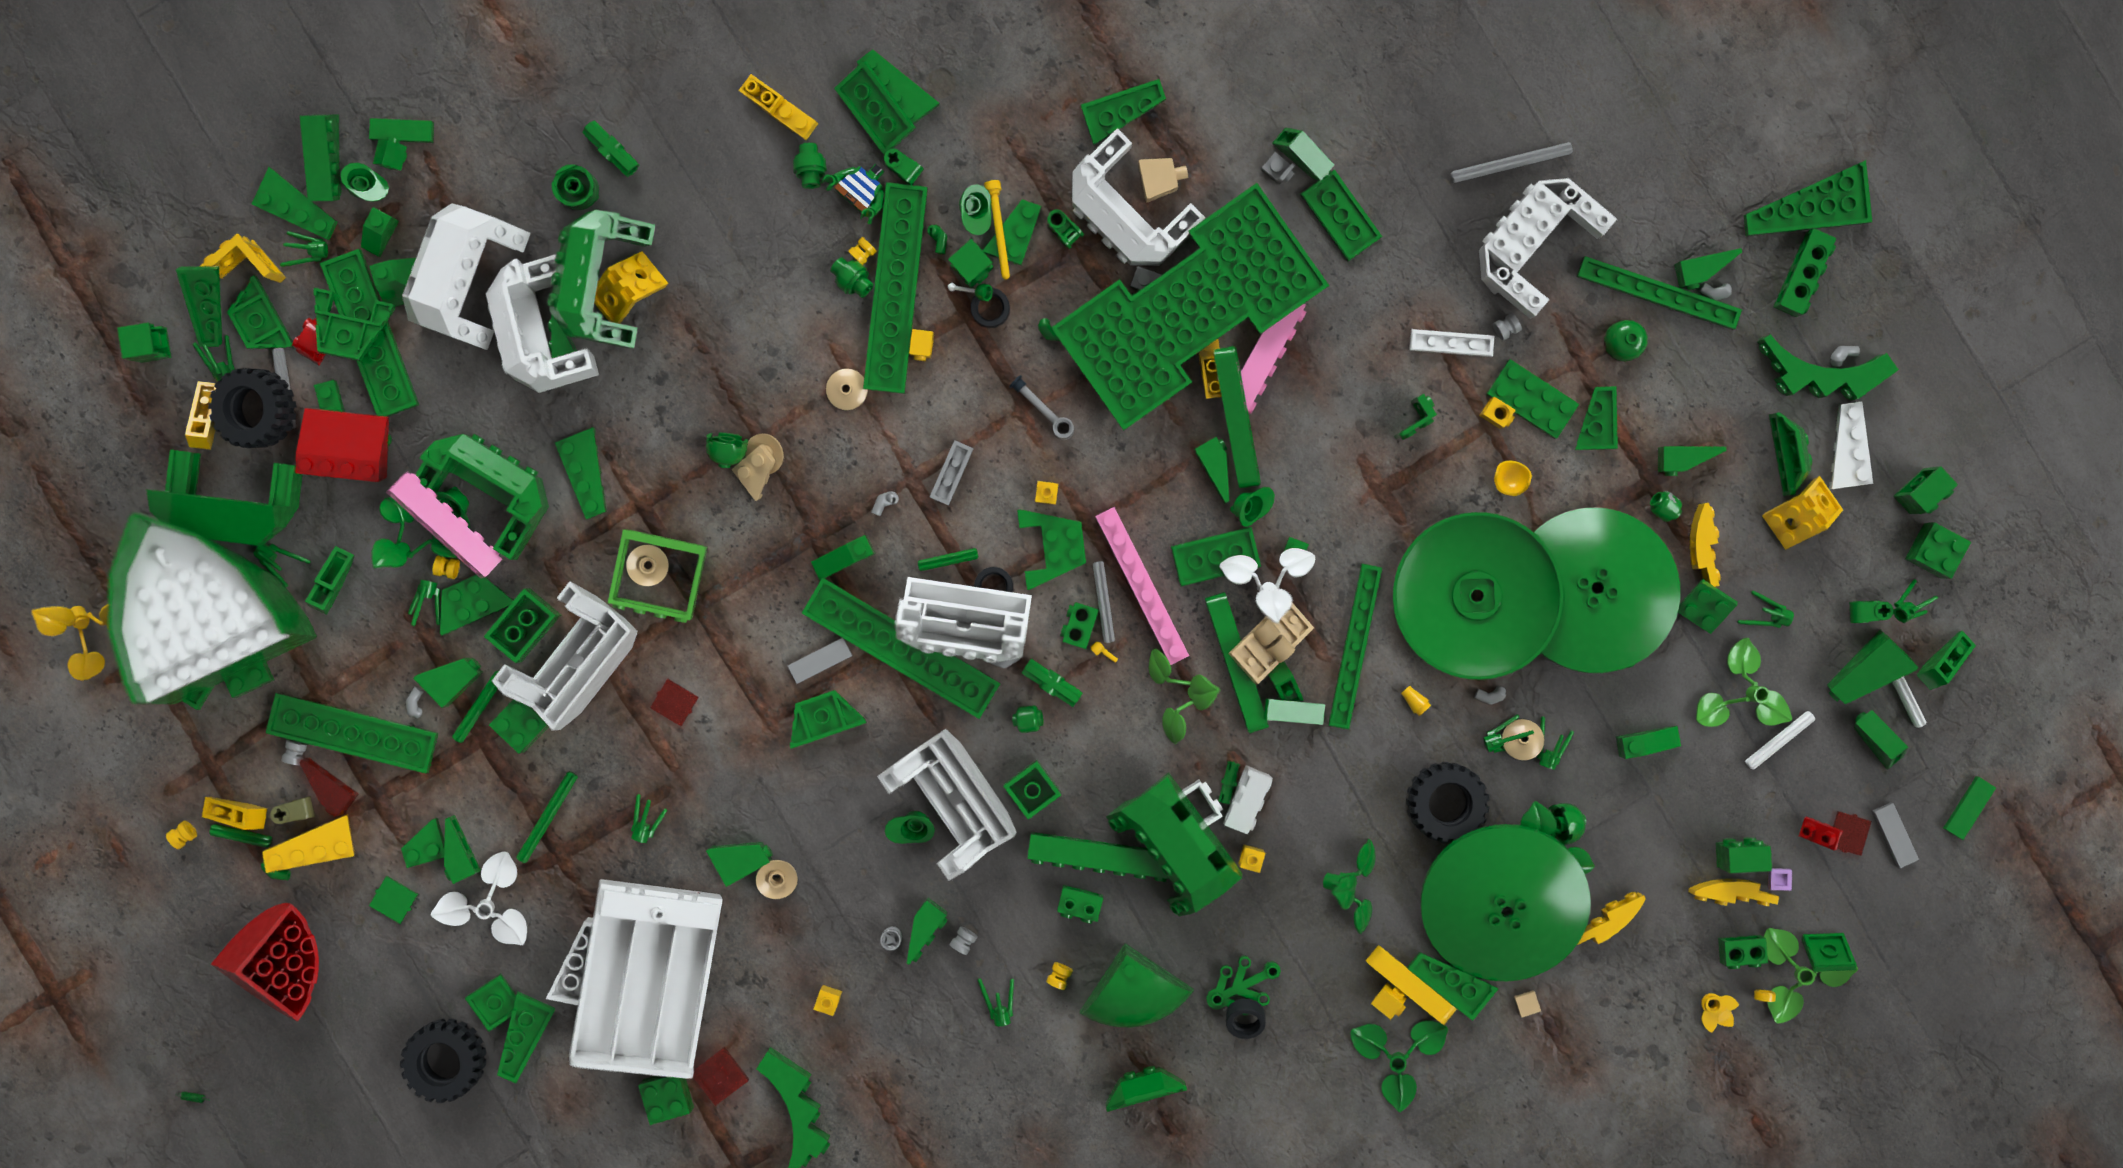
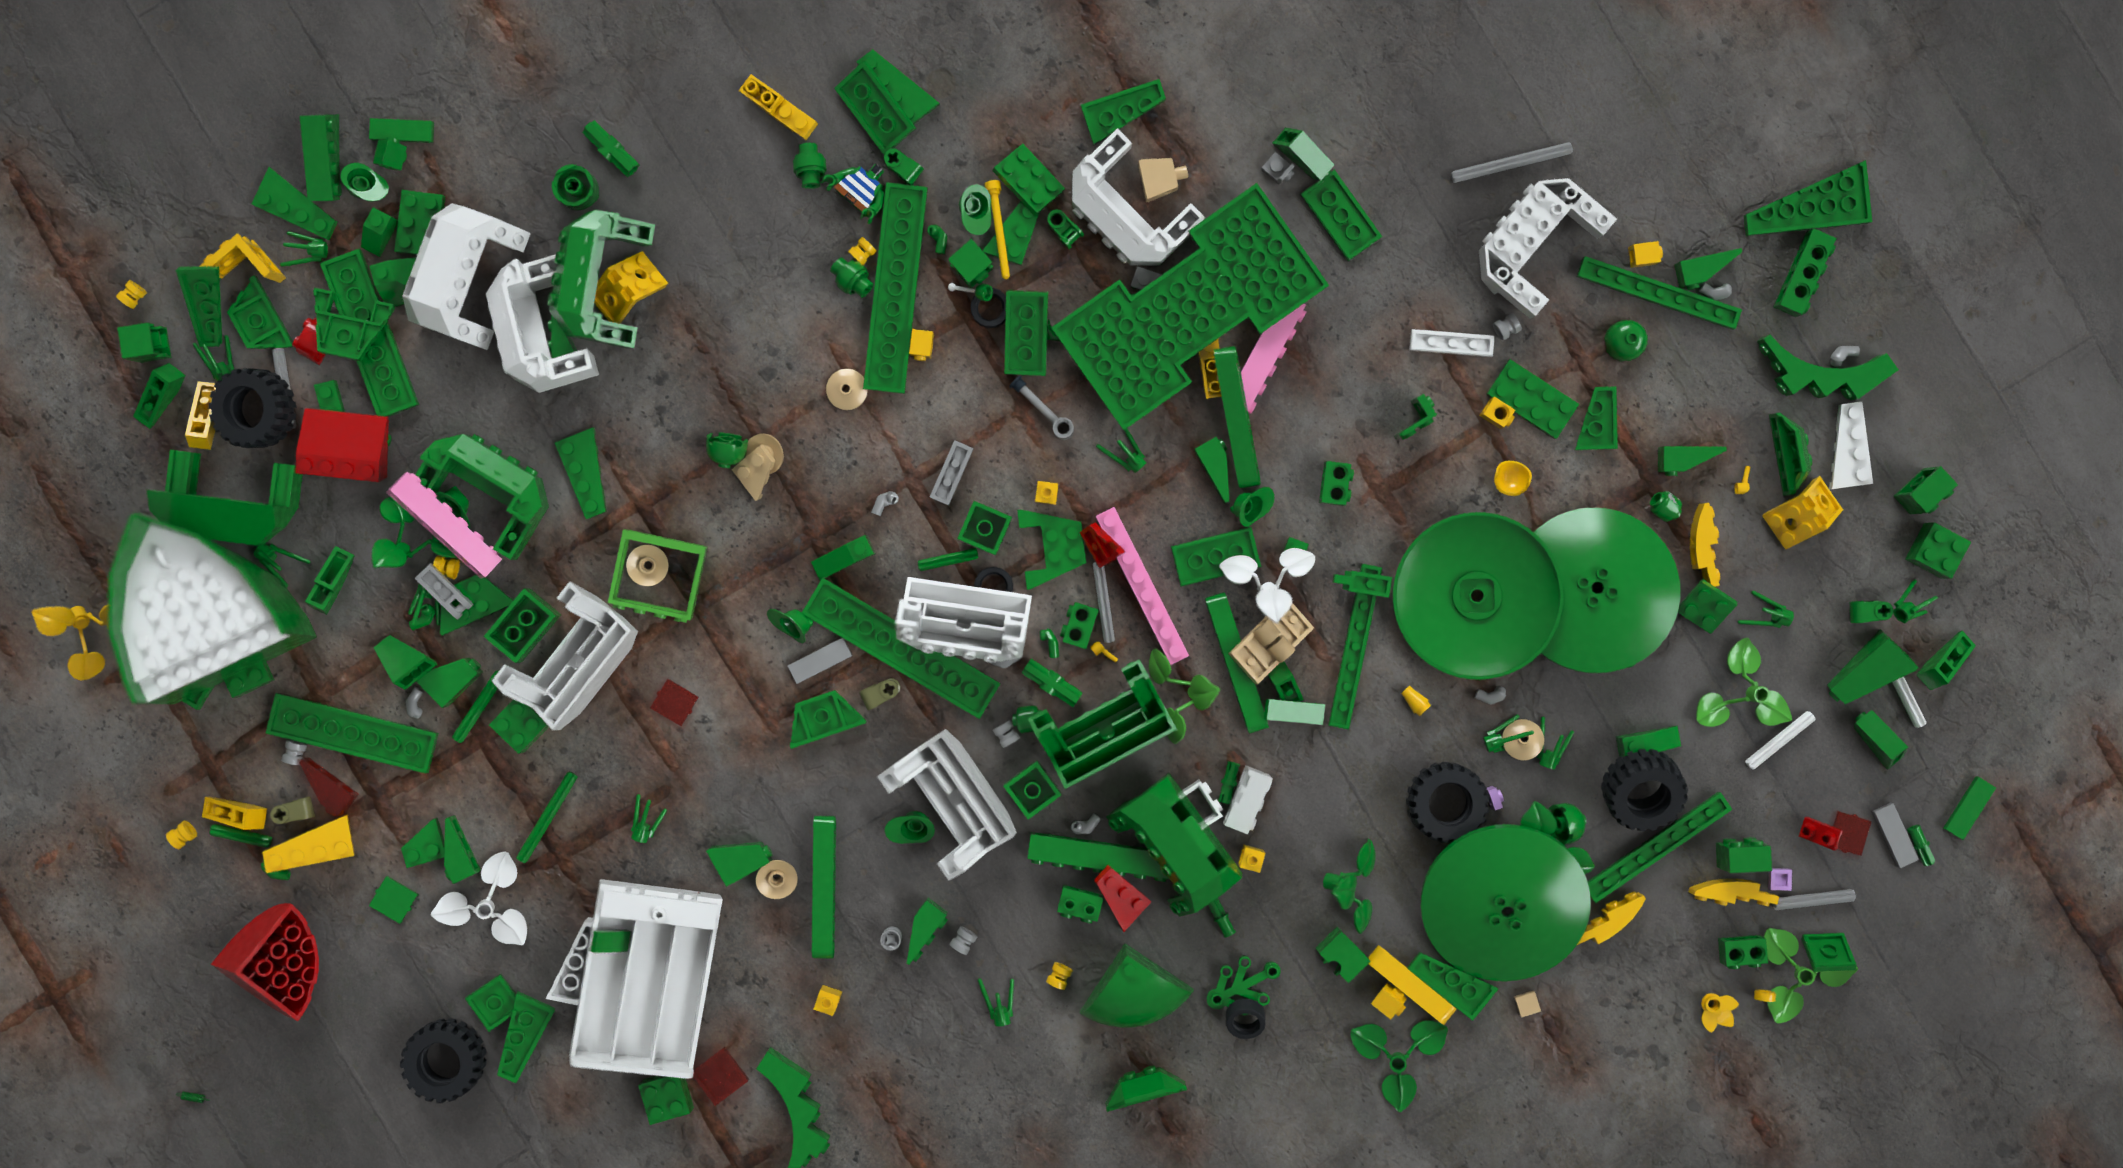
(131, 294): none -> yellow wheel
(158, 394): none -> green slope
(403, 662): none -> green slope
(414, 218): none -> green plate
(425, 618): none -> green arm
(443, 590): none -> light grey plate
(610, 941): none -> green tile
(791, 623): none -> green piece
(823, 887): none -> green beam
(877, 694): none -> olive piece
(985, 528): none -> green brick
(1009, 737): none -> light grey wheel
(1026, 332): none -> green plate
(1028, 179): none -> green plate
(1053, 645): none -> green arm
(1085, 827): none -> light grey arm
(1101, 545): none -> red wing
(1105, 732): none -> green wedge
(1121, 896): none -> red wing
(1134, 460): none -> green plant
(1221, 918): none -> green axle
(1330, 482): none -> green brick
(1341, 949): none -> green piece
(1364, 583): none -> green hinge
(1495, 798): none -> lavender plate
(1645, 254): none -> yellow brick
(1649, 811): none -> black tyre
(1658, 846): none -> green plate
(1742, 488): none -> yellow hand
(1815, 899): none -> light grey axle
(1921, 845): none -> green axle

